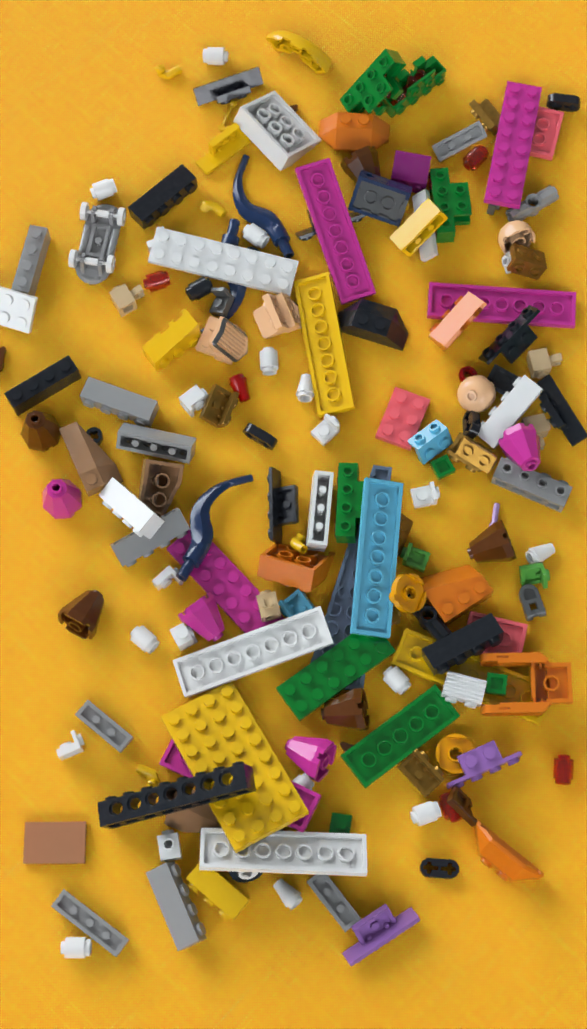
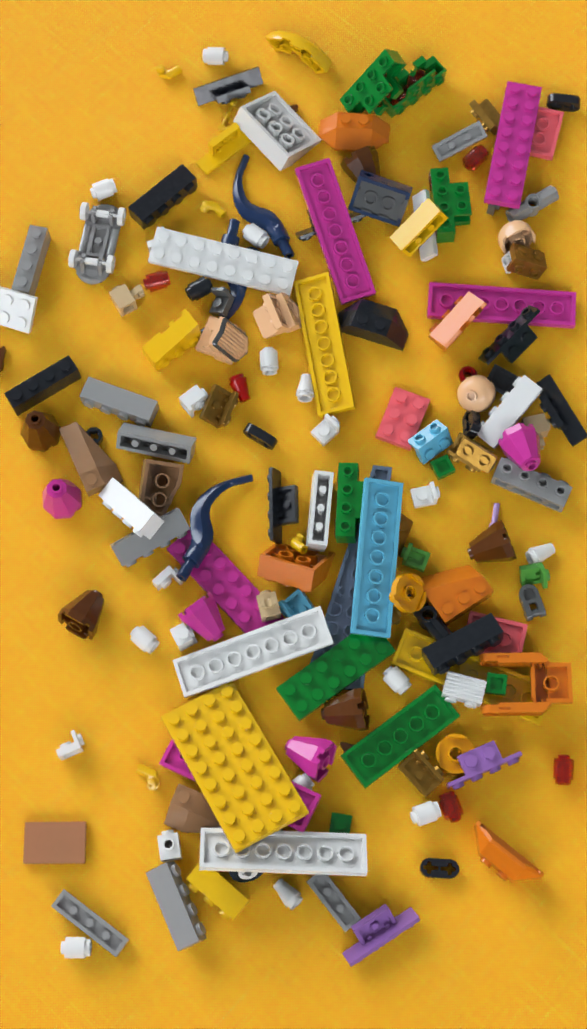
(104, 726): light grey plate -> none
(242, 783): black brick -> none
(411, 170): magenta slope -> none
(462, 805): reddish brown tile -> none
(541, 363): tan brick -> none

